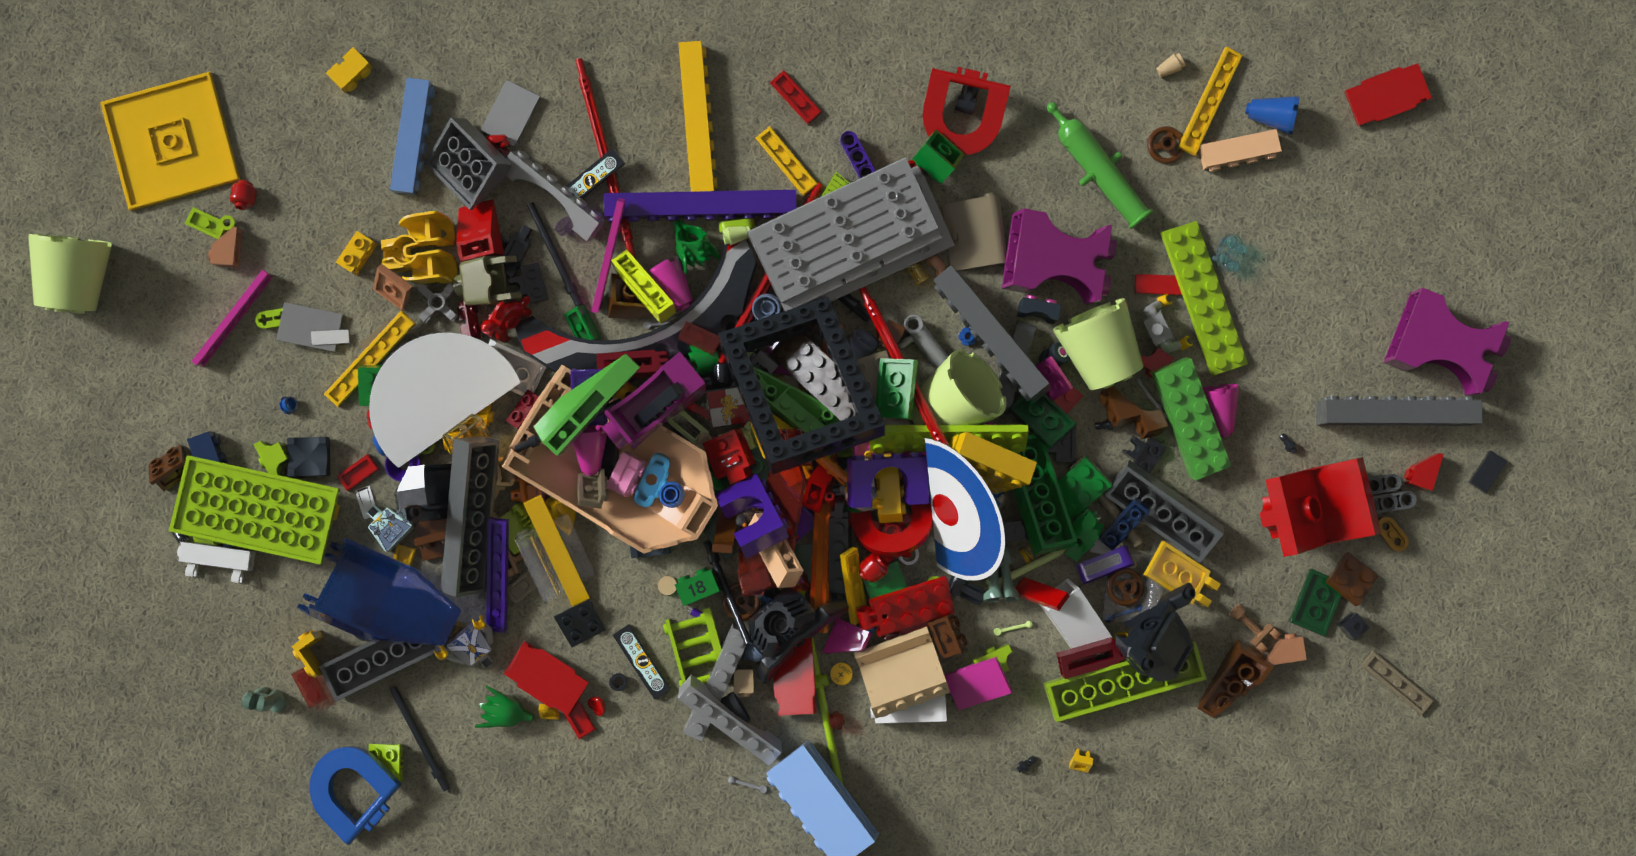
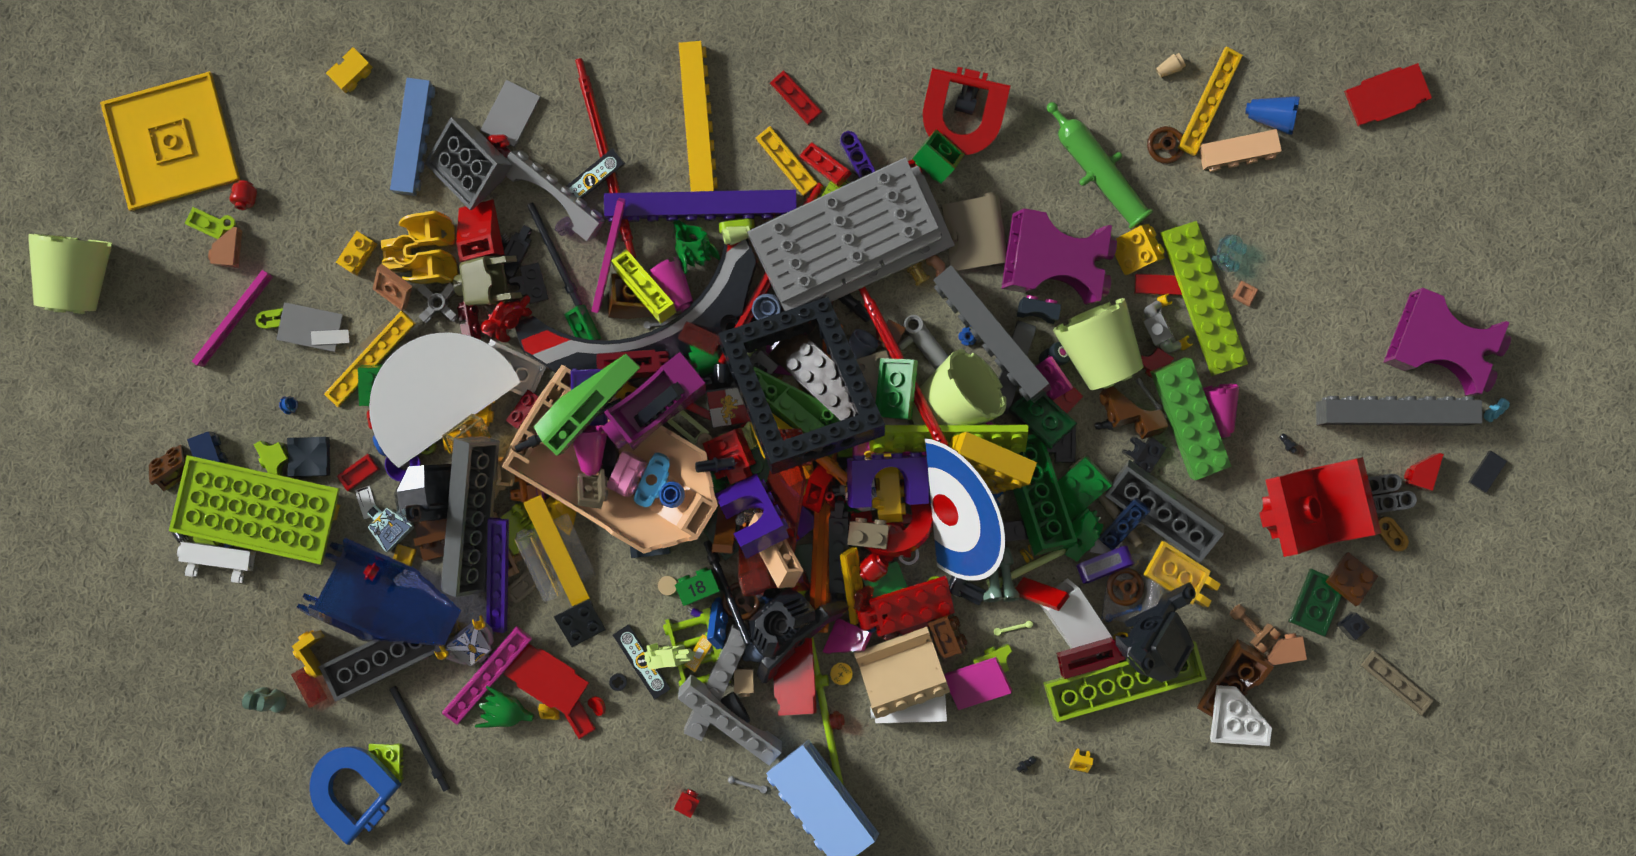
(371, 571): none -> red plate
(487, 675): none -> dark pink tile
(667, 656): none -> yellowish green piece
(687, 802): none -> red brick
(700, 651): none -> yellow sticker
(715, 465): none -> black axle
(717, 624): none -> blue hinge
(825, 164): none -> red tile
(862, 598): none -> clear red plate
(868, 533): none -> dark tan bracket
(1138, 249): none -> yellow bracket
(1237, 719): none -> white plate
(1245, 293): none -> nougat tile
(1496, 410): none -> medium azure piece

